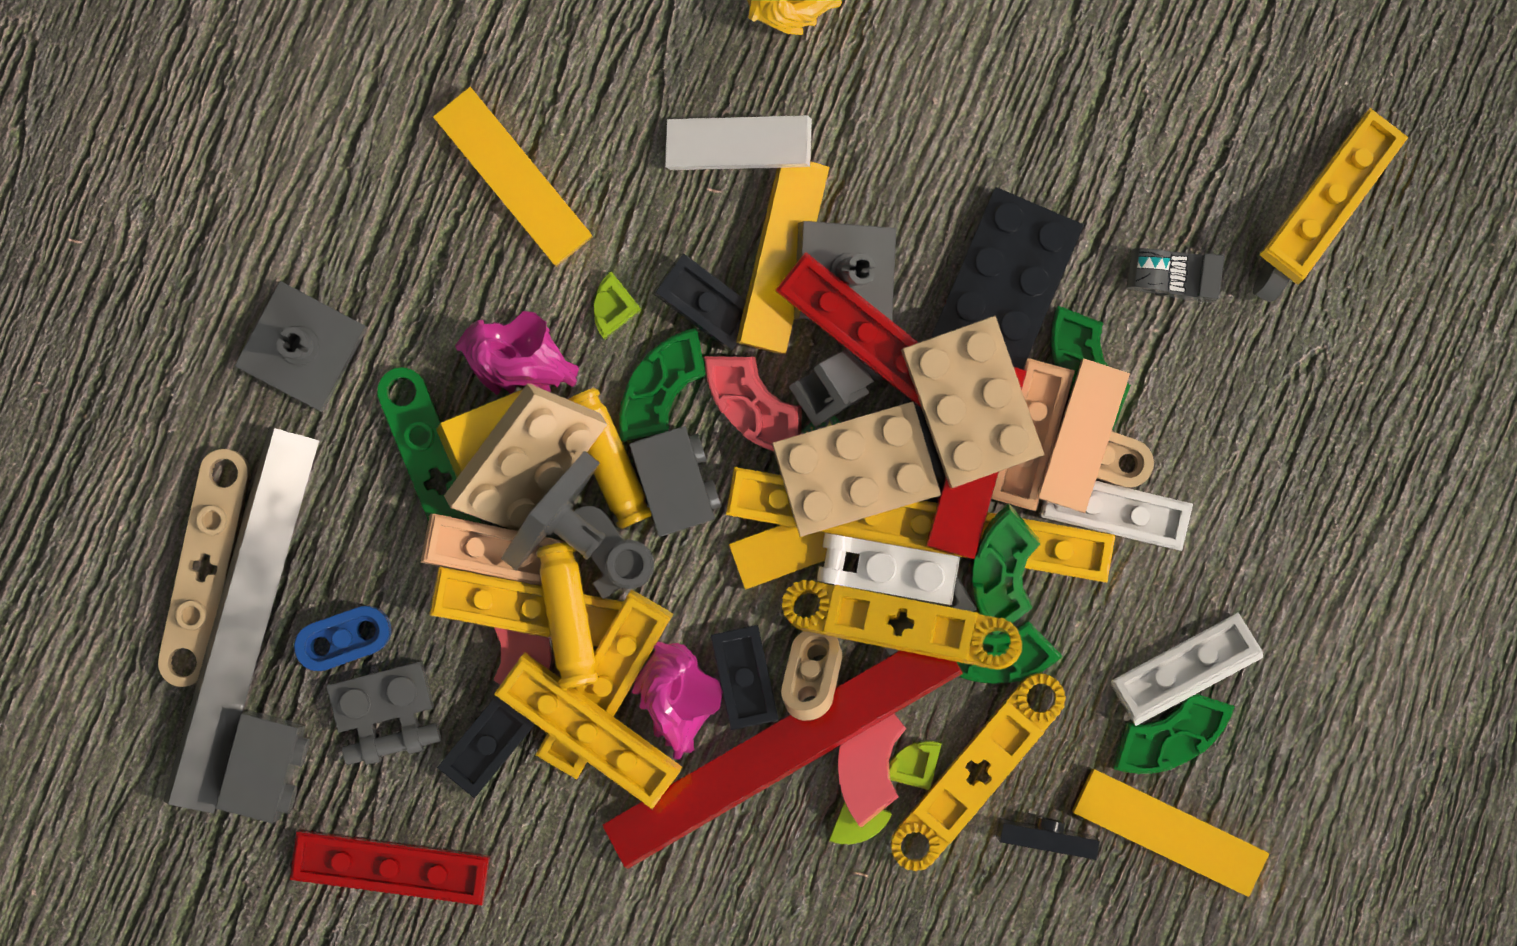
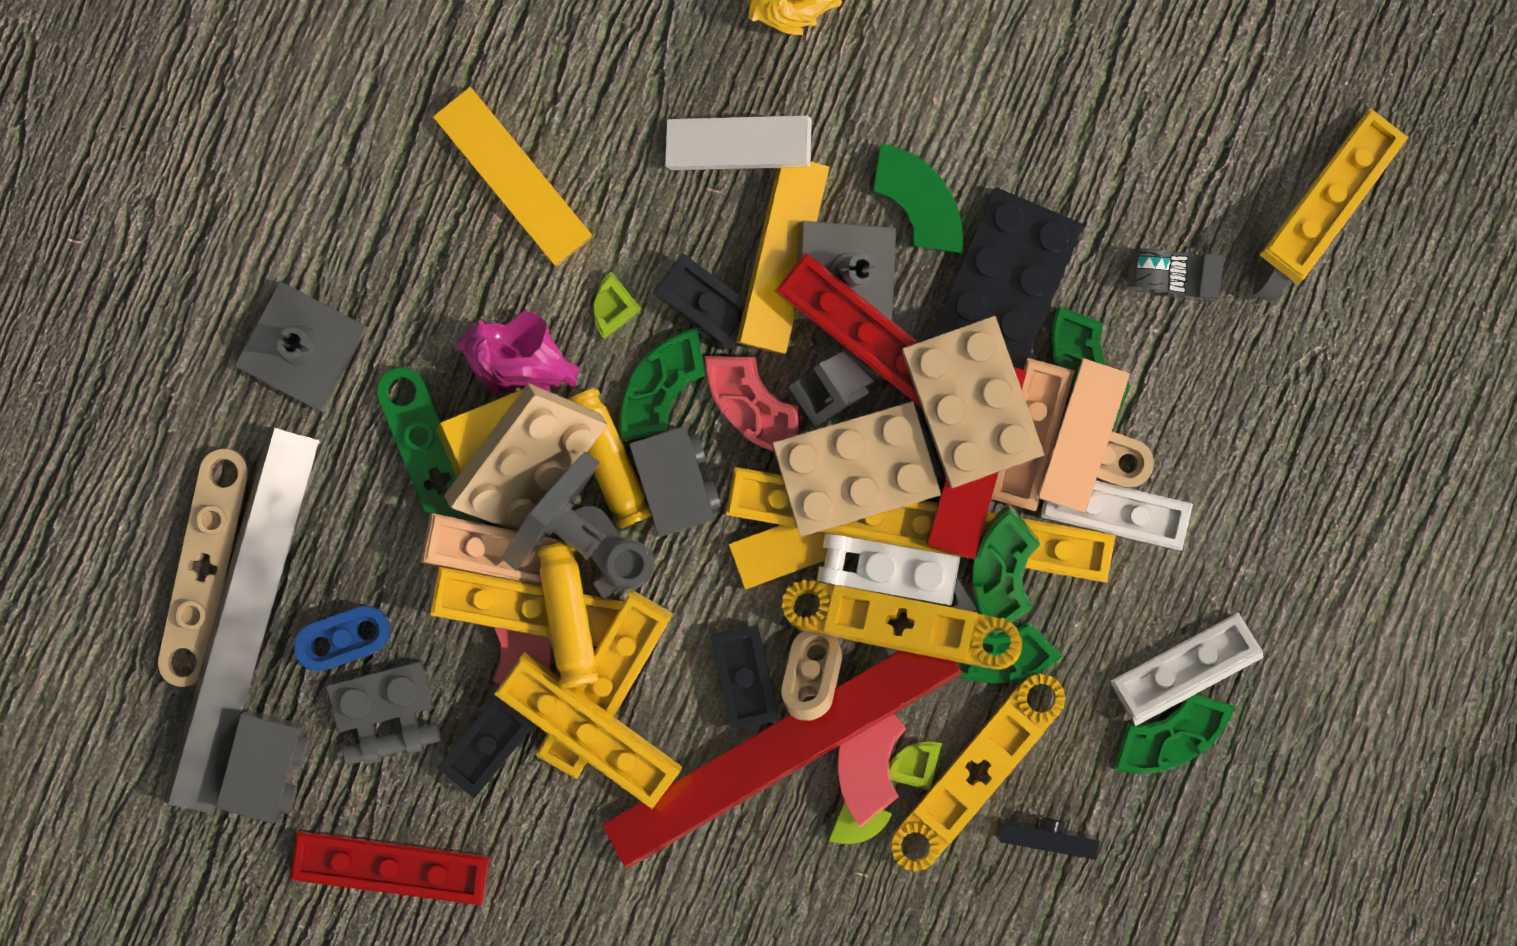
(677, 695): dark pink hair -> none
(922, 197): none -> green tile
(1170, 832): yellow tile -> none

